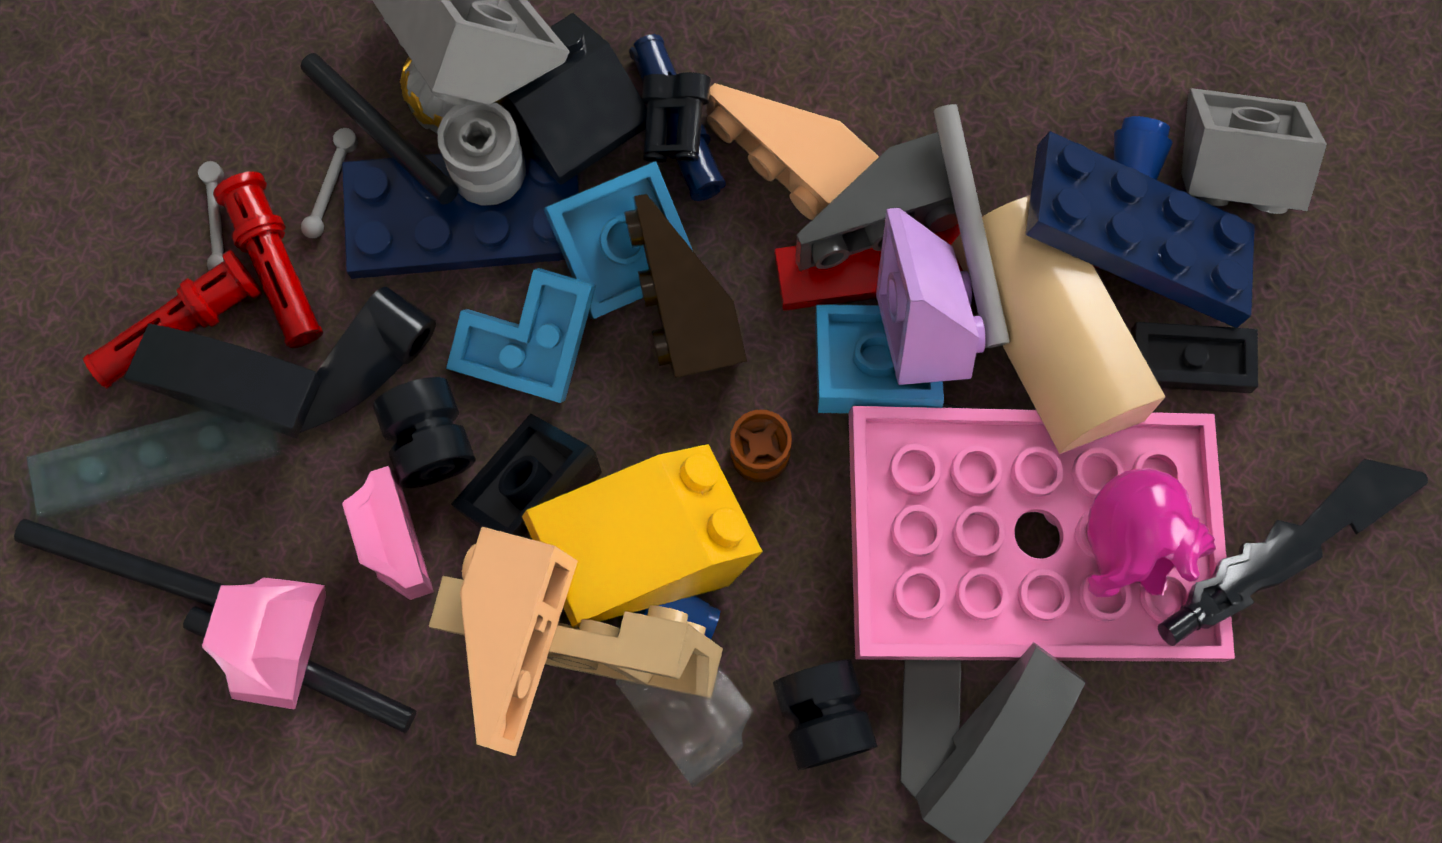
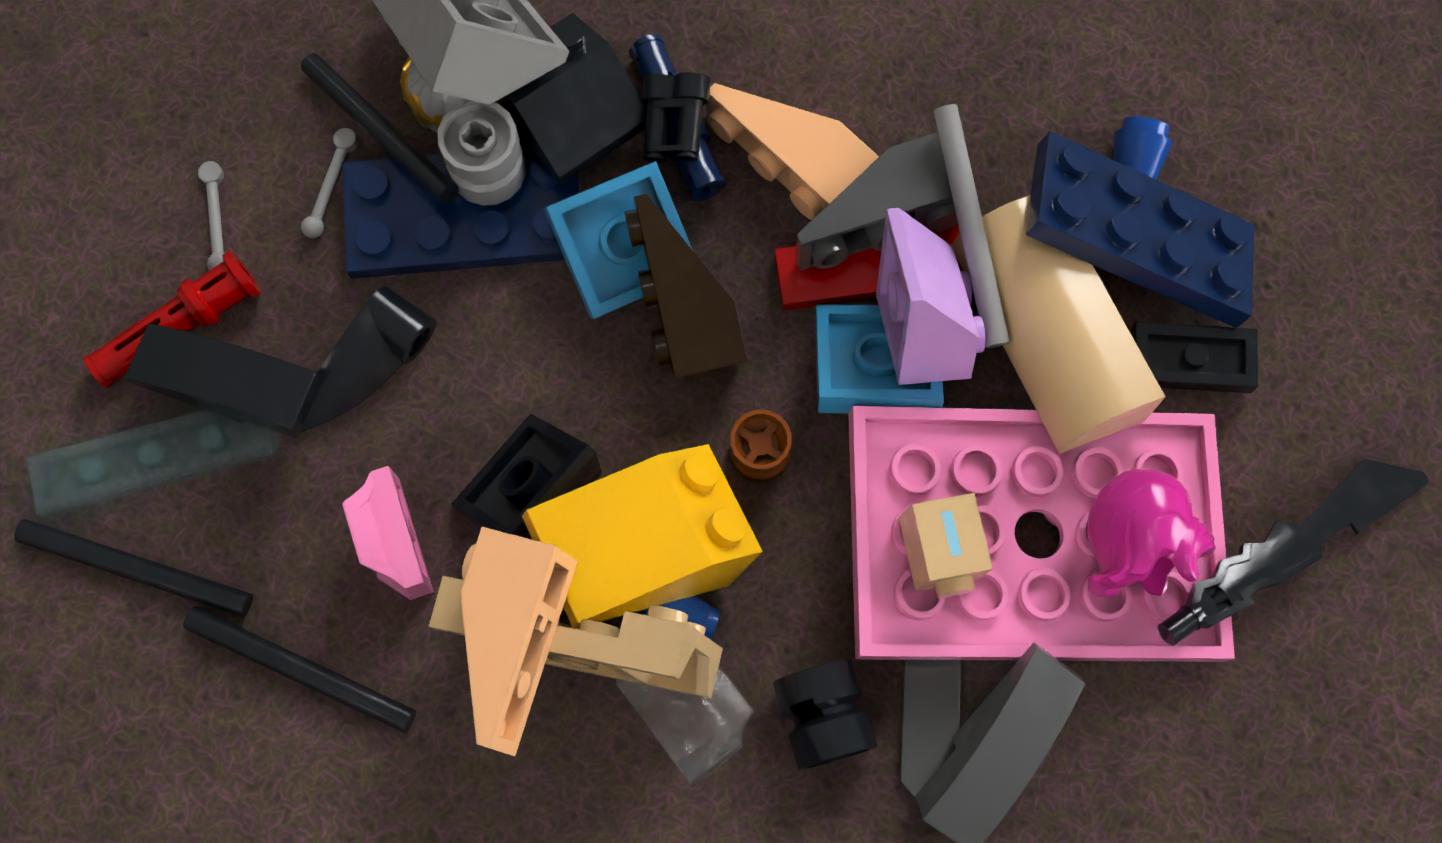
(261, 237): red pin -> none
(265, 638): bright pink slope -> none
(422, 426): black wheel -> none
(539, 350): dark azure plate -> none
(945, 545): none -> tan brick
(1250, 151): light grey slope -> none

